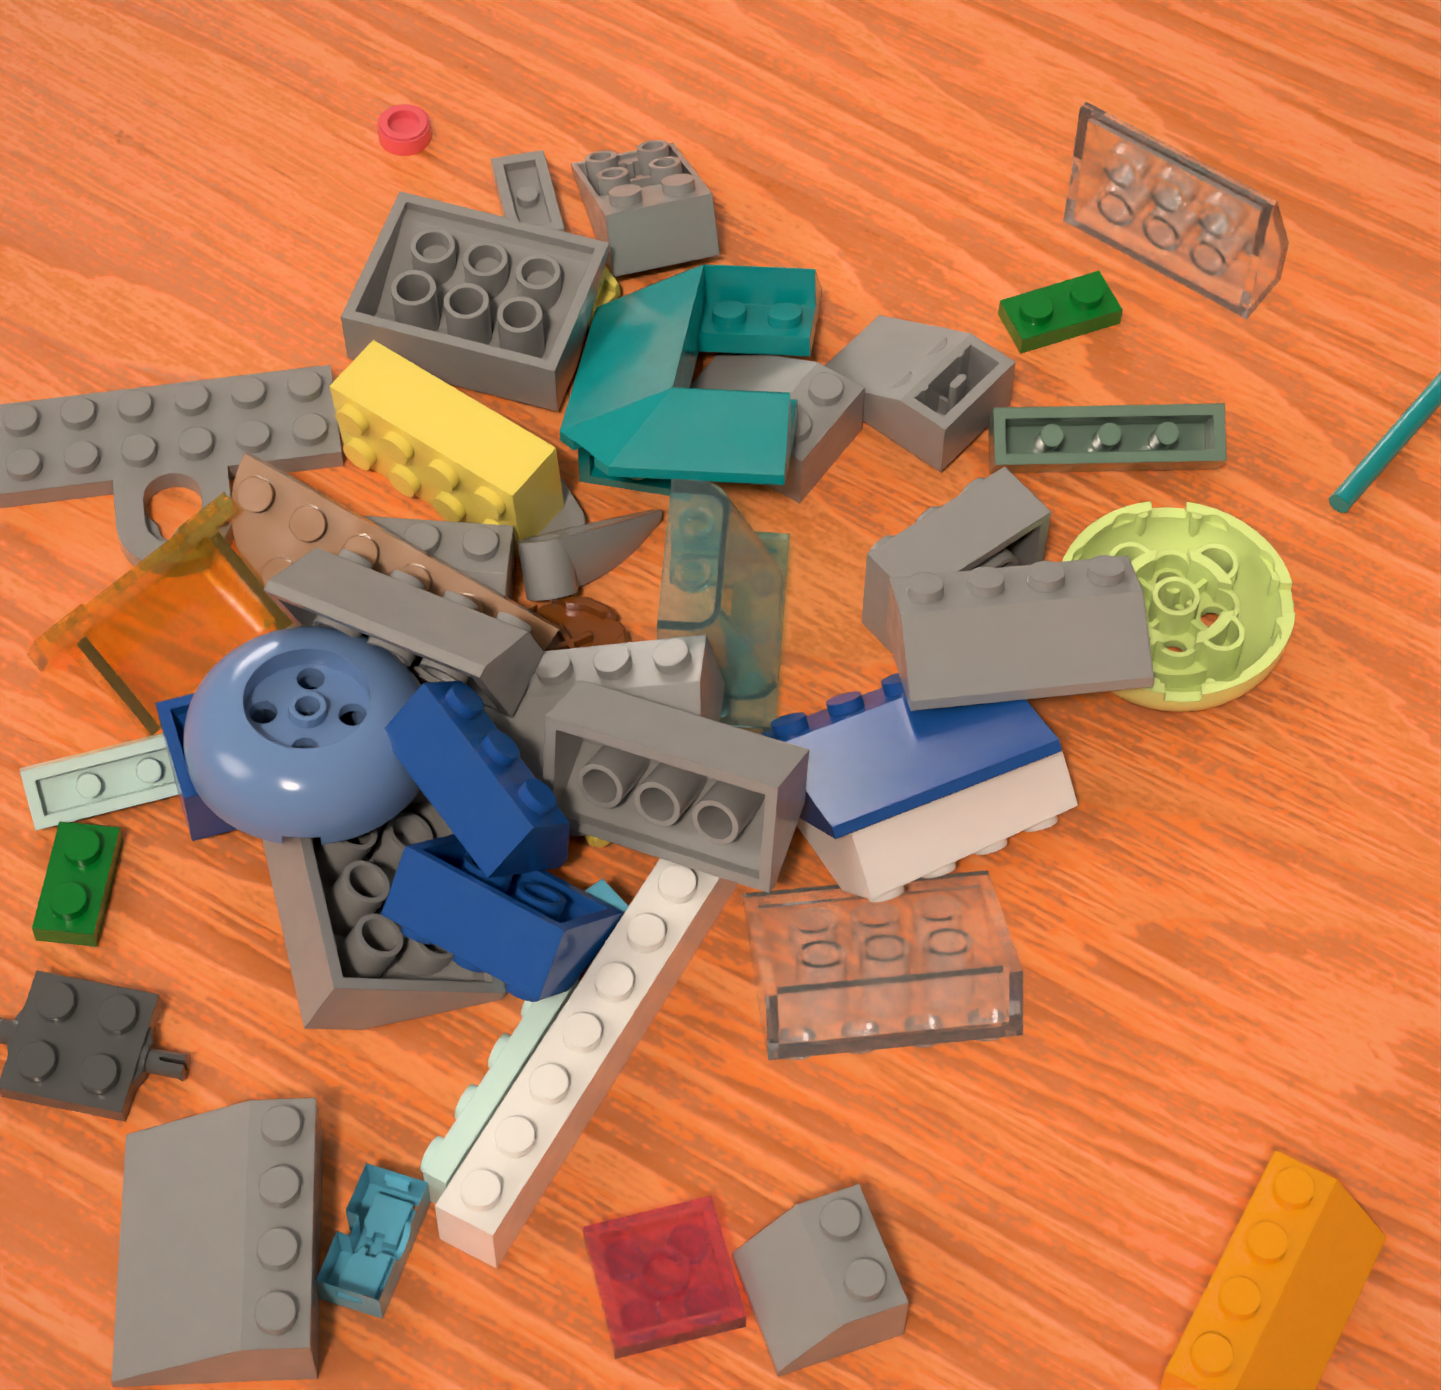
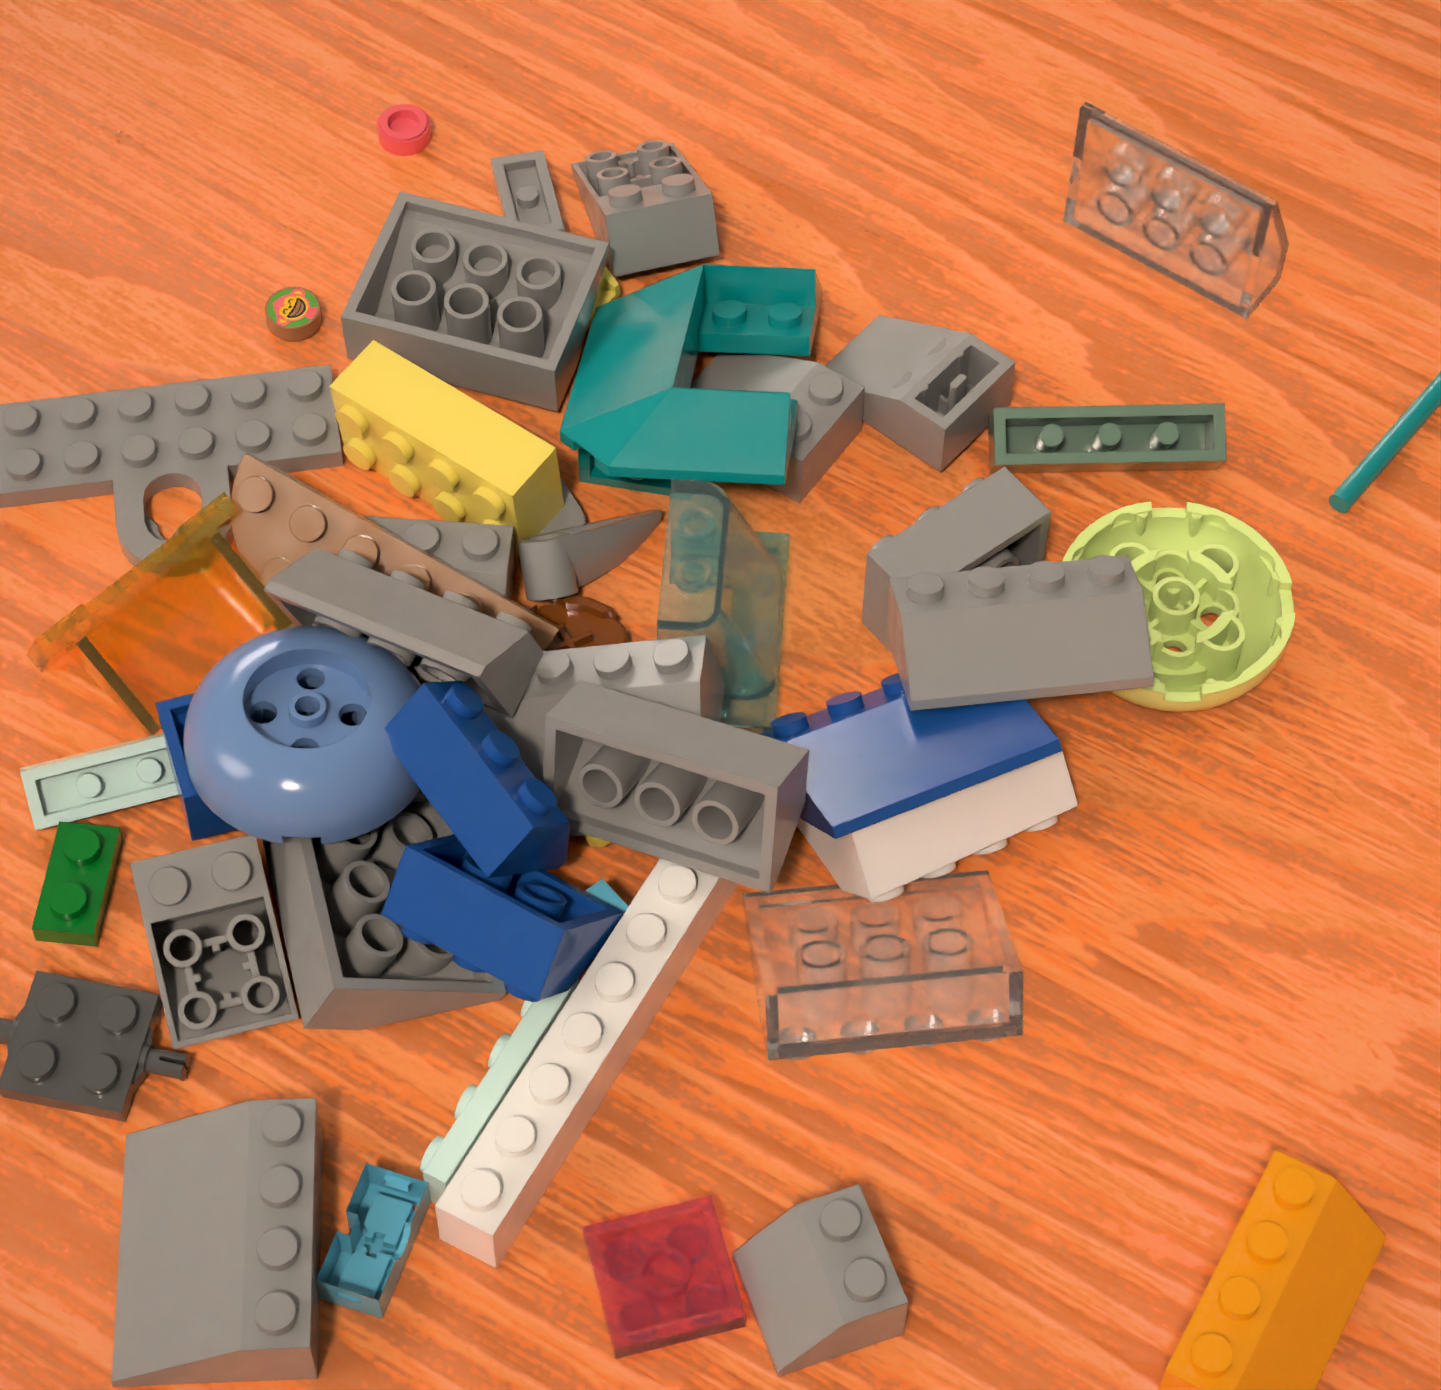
(214, 941): none -> light grey slope
(293, 313): none -> tile
(1059, 312): green plate -> none

